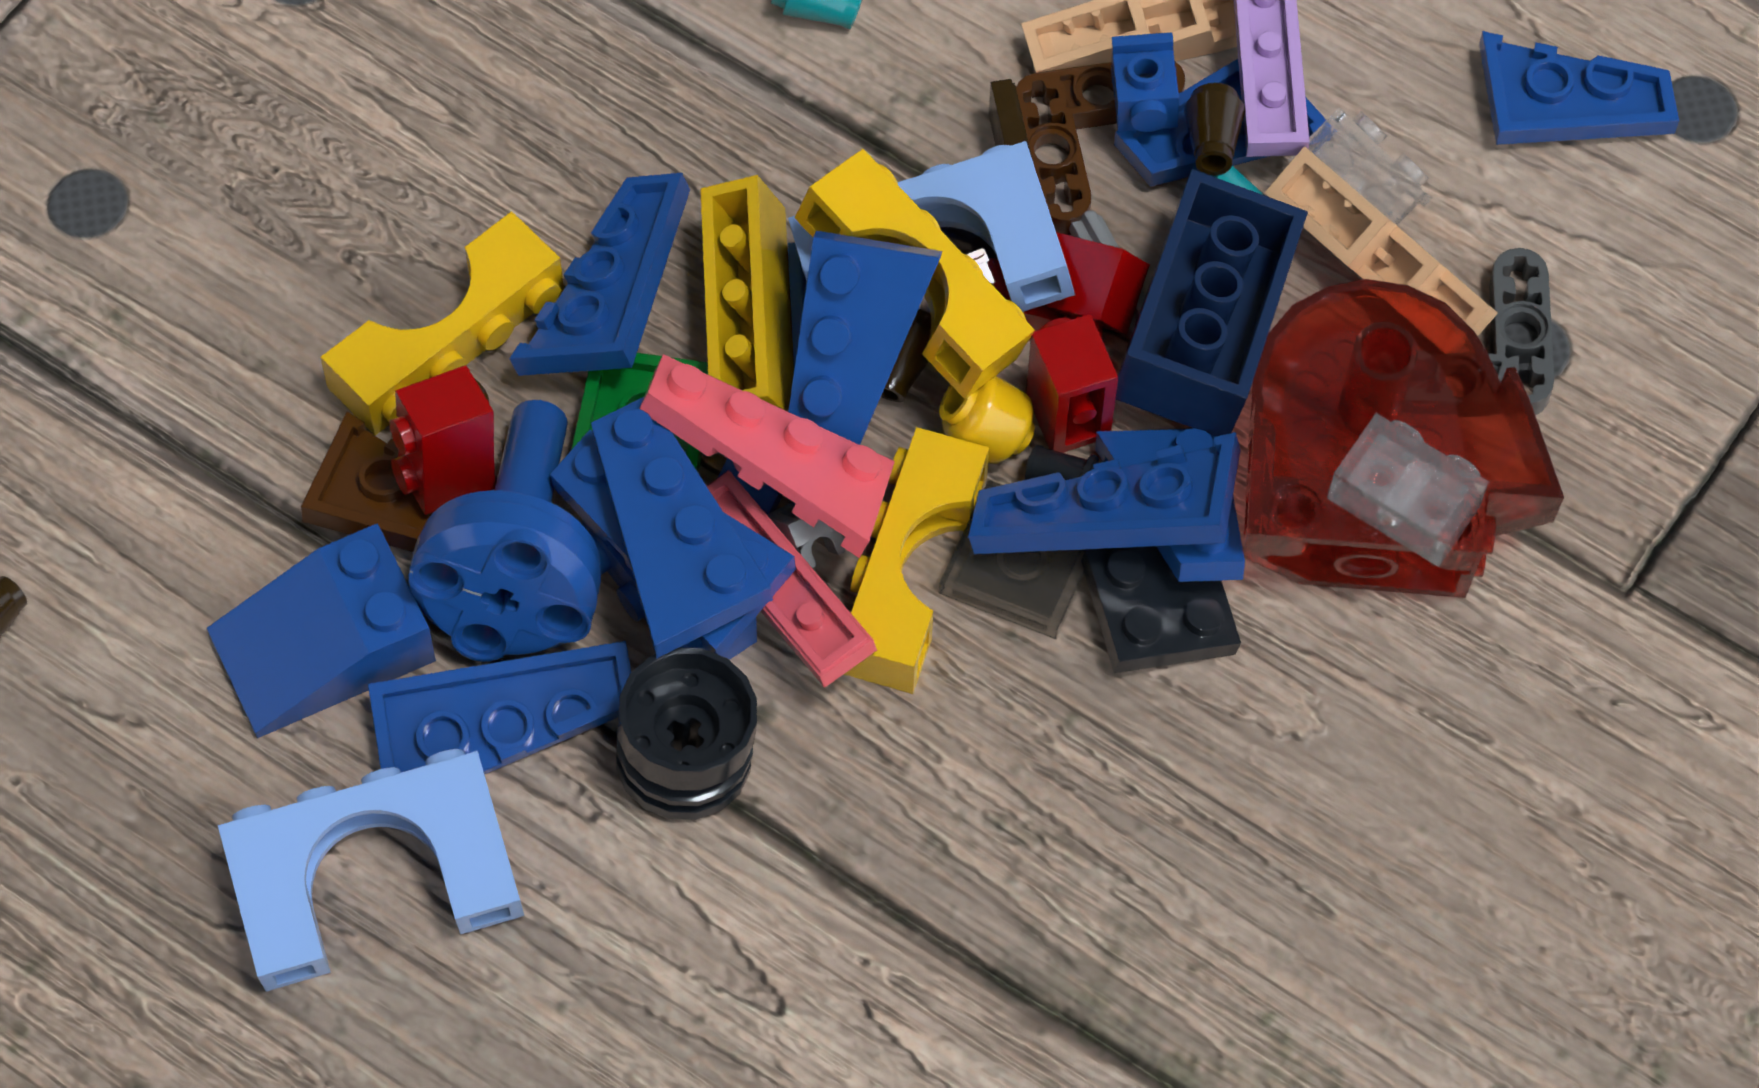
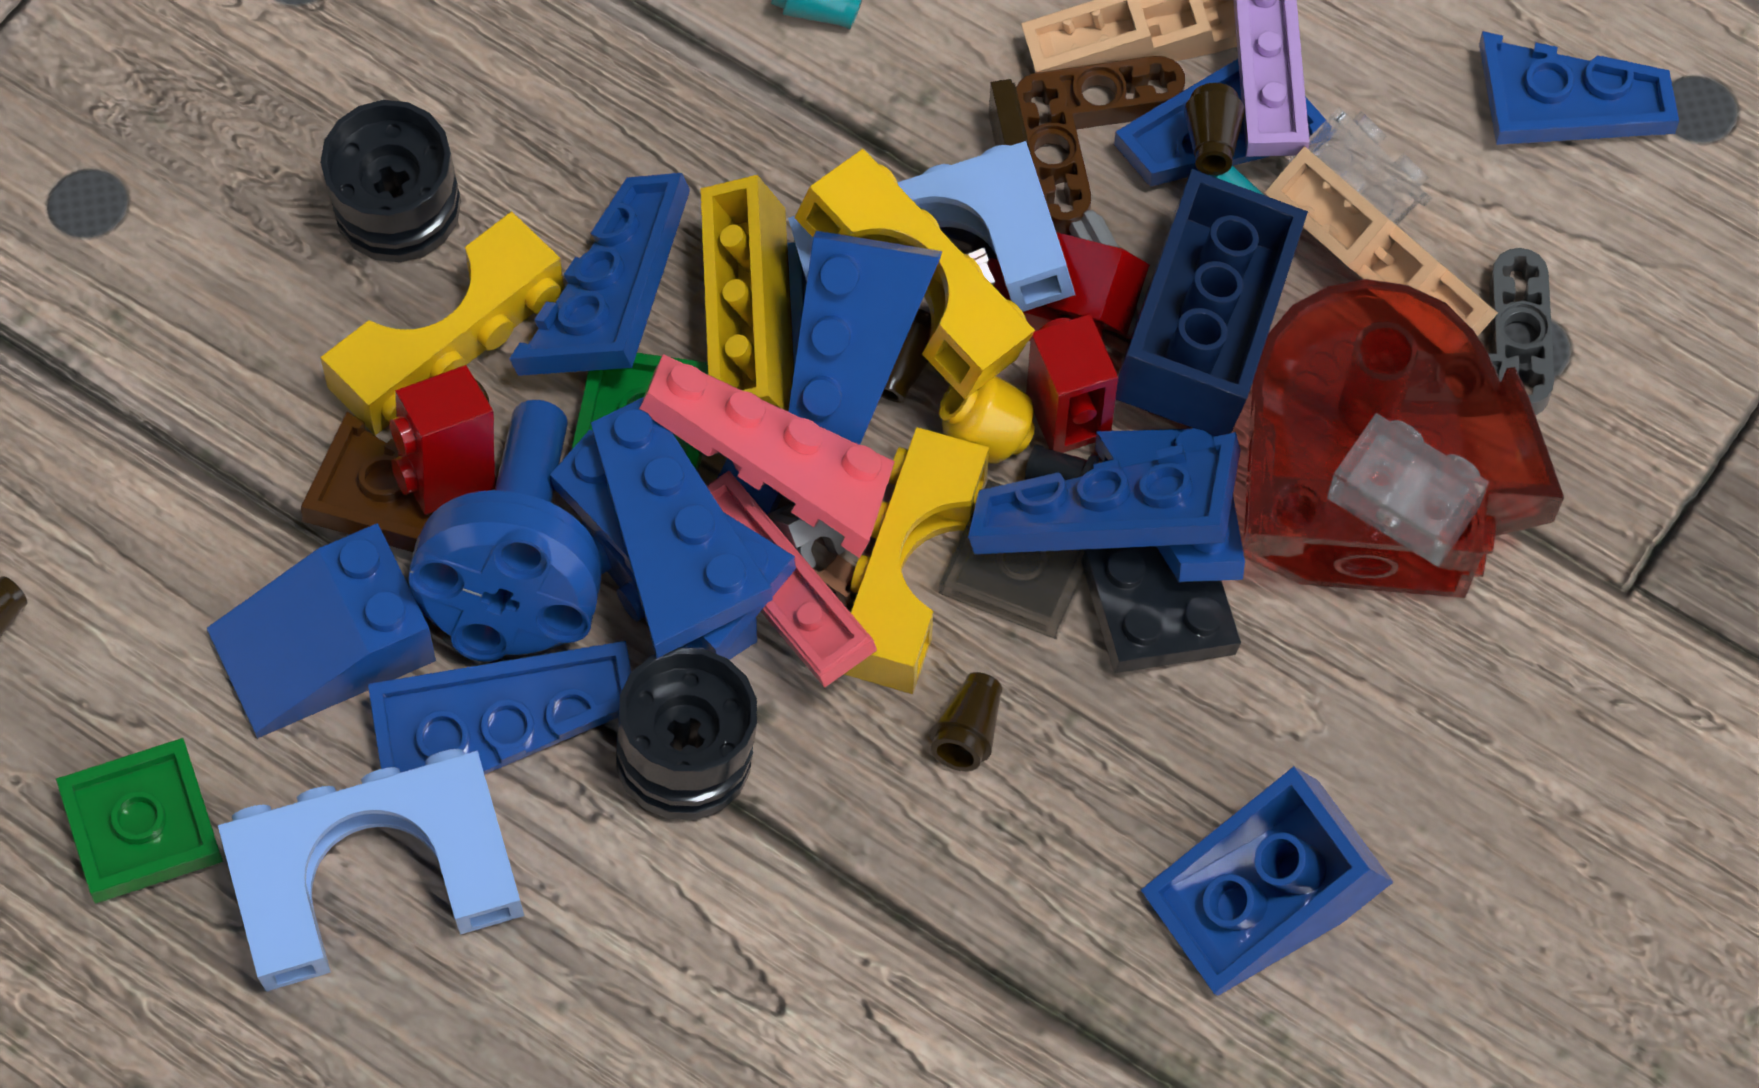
(139, 820): none -> green plate
(387, 152): none -> black wheel
(838, 578): none -> nougat piece
(968, 723): none -> dark brown cone
(1144, 82): blue brick -> none
(1266, 882): none -> blue slope

